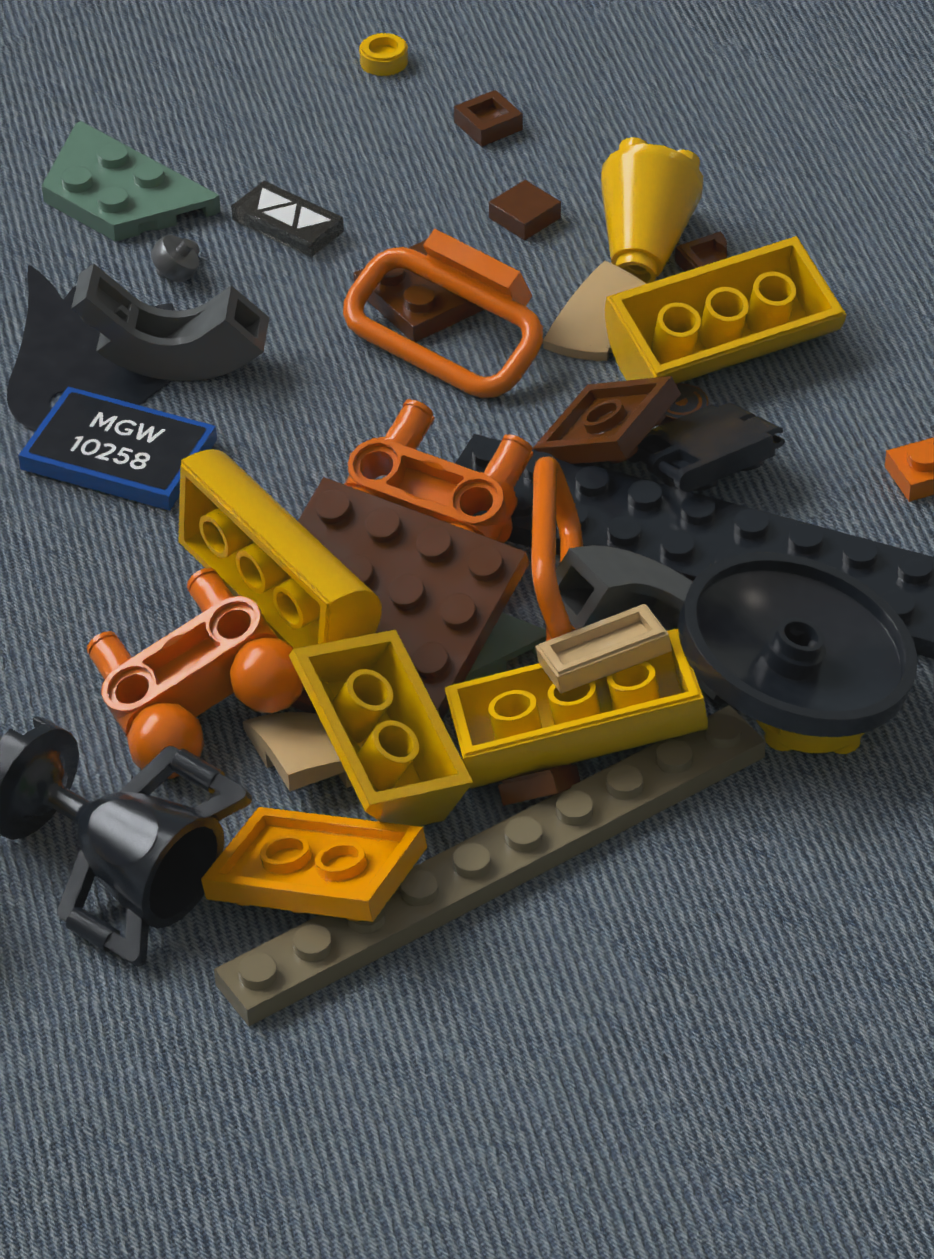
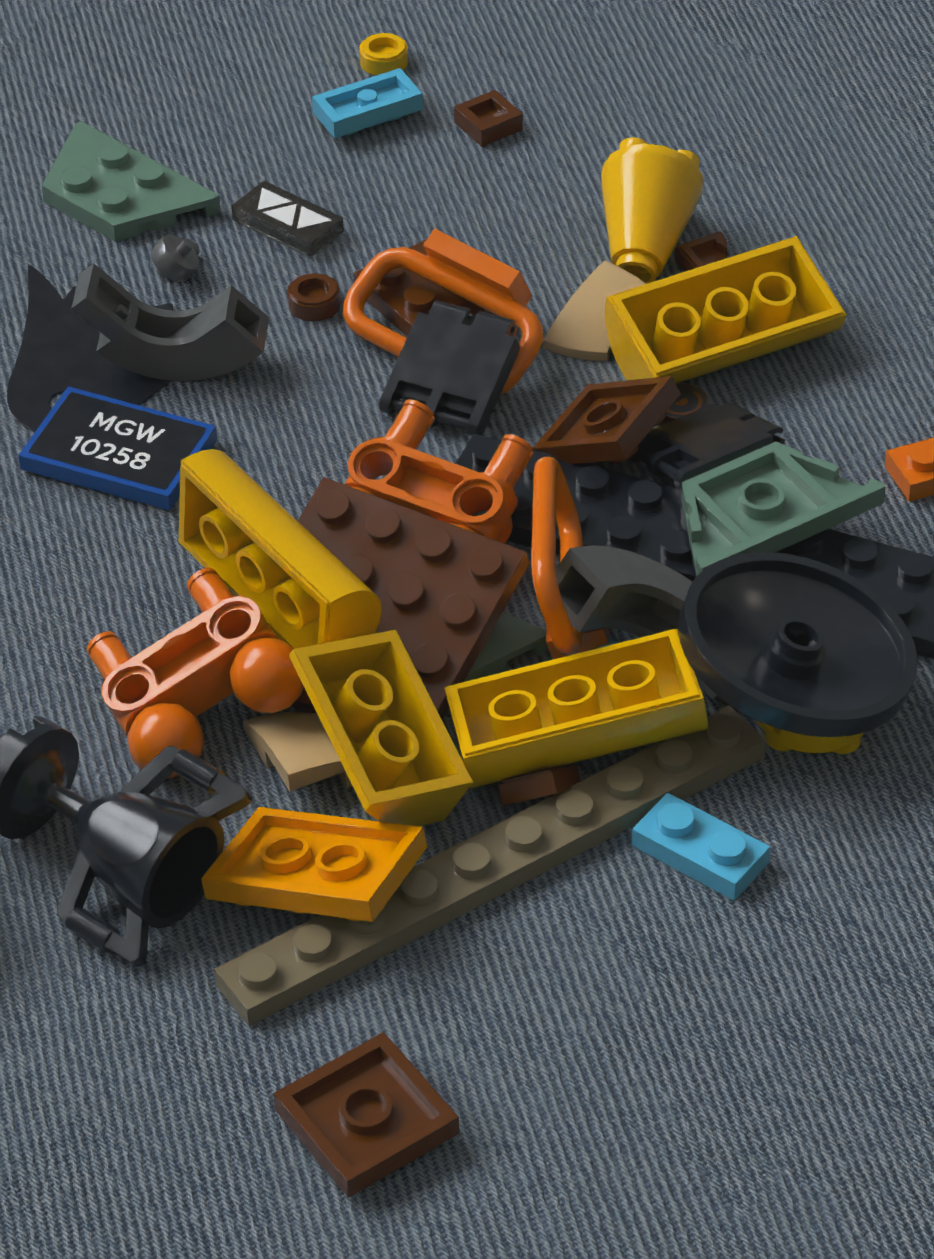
(314, 297): none -> reddish brown tile
(366, 1114): none -> reddish brown plate
(367, 103): none -> medium azure plate
(454, 366): none -> black plate
(524, 209): reddish brown tile -> none
(603, 648): tan tile -> none
(700, 846): none -> medium azure plate
(768, 503): none -> sand green wing

